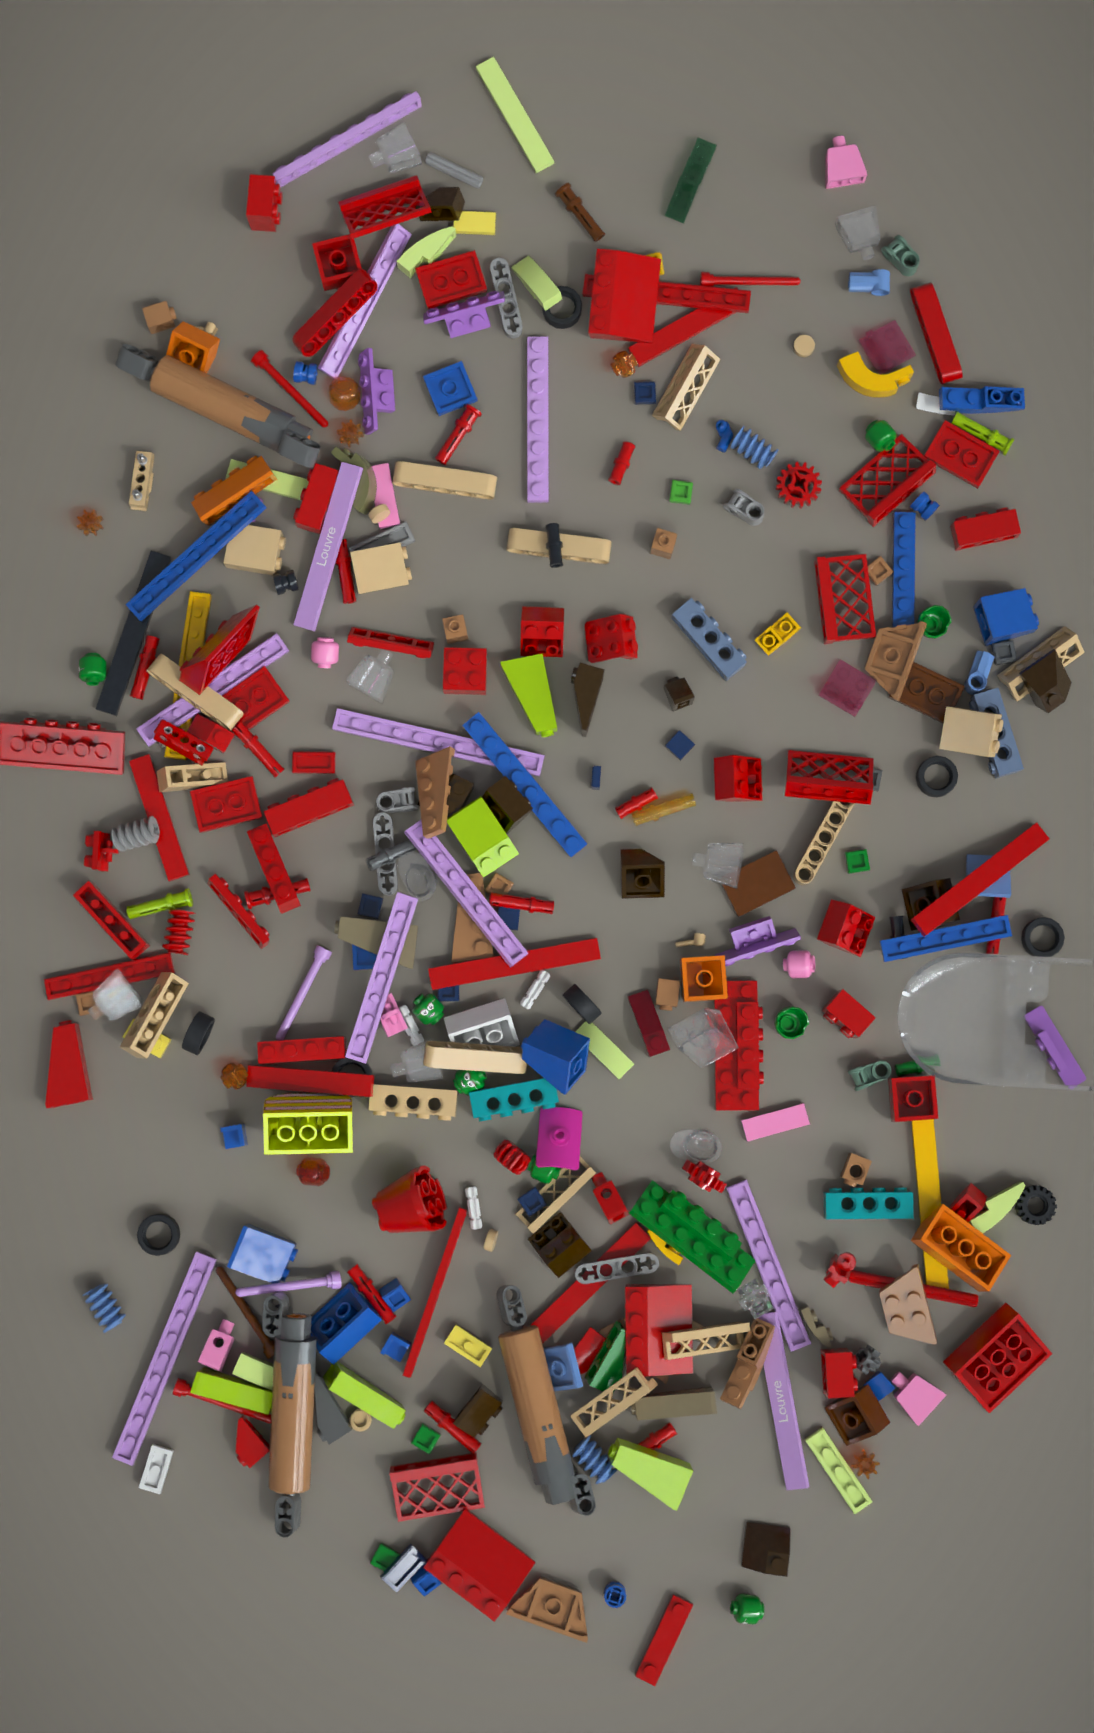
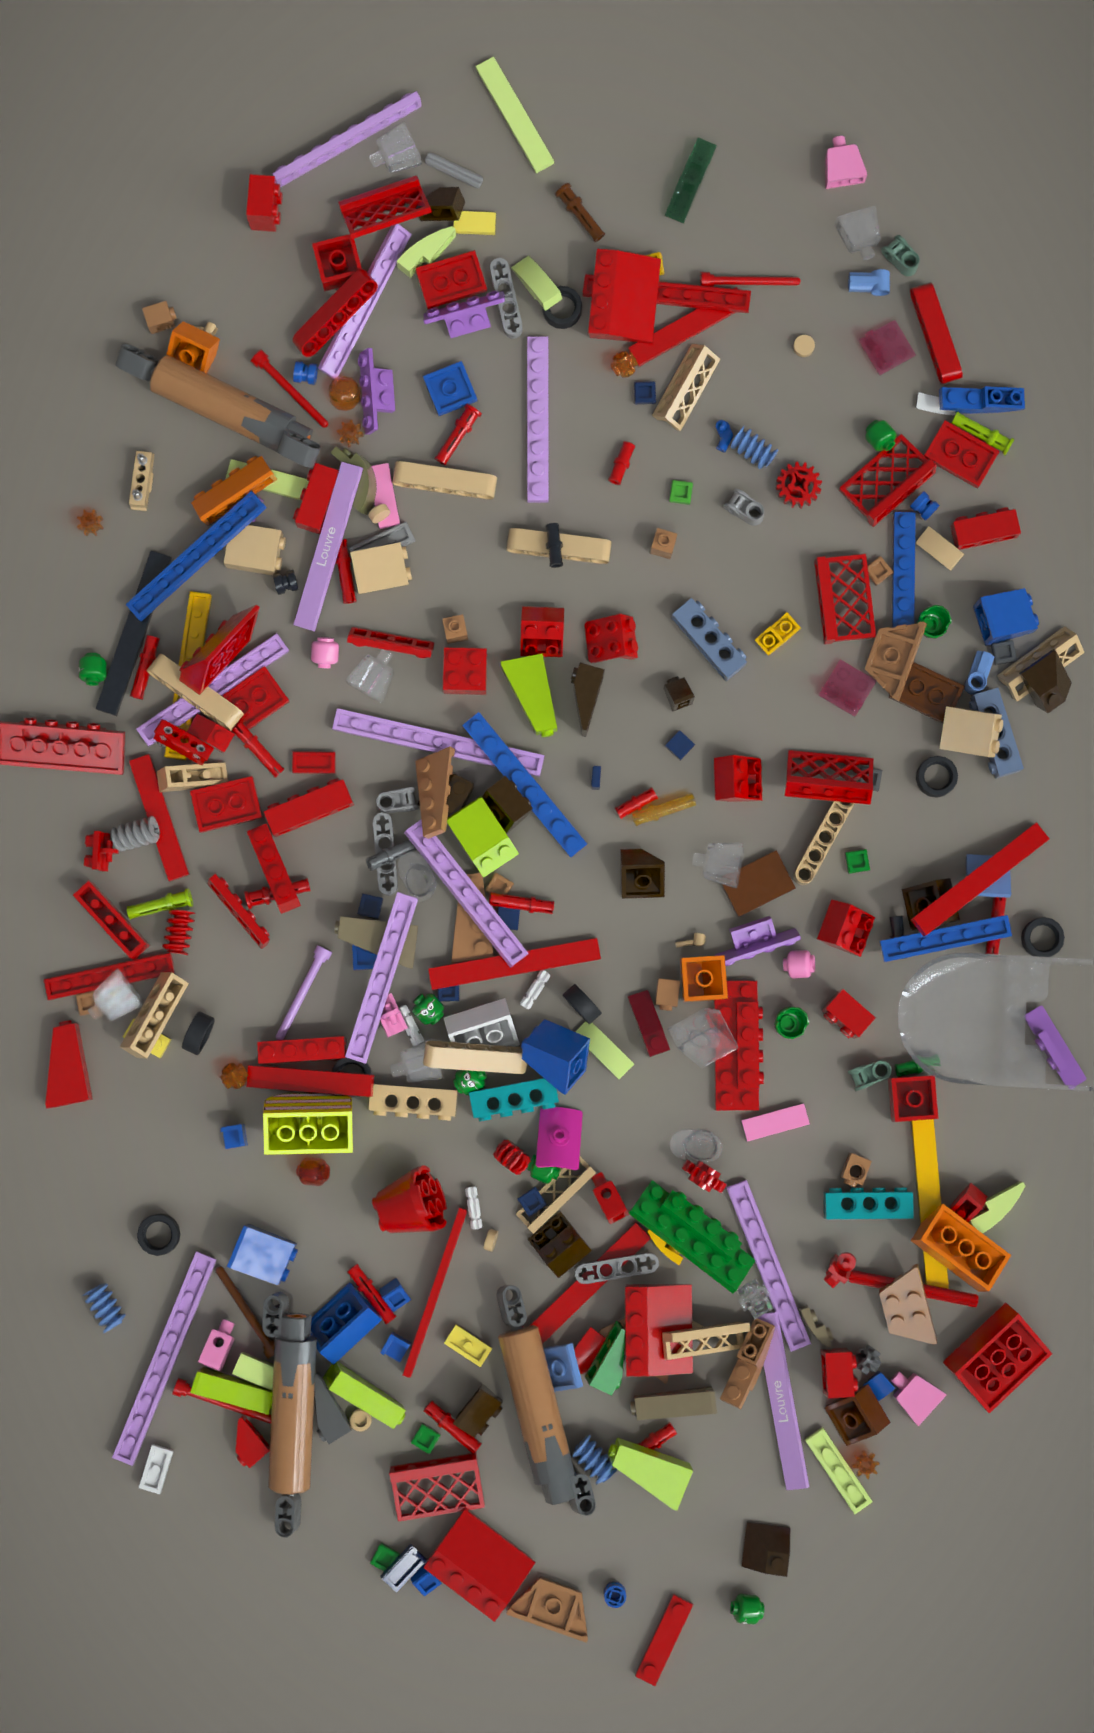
(331, 1280): lavender piece -> none
(620, 1406): tan fence -> none
(869, 383): yellow arch -> none
(939, 548): none -> tan slope
(1048, 1209): black tyre -> none

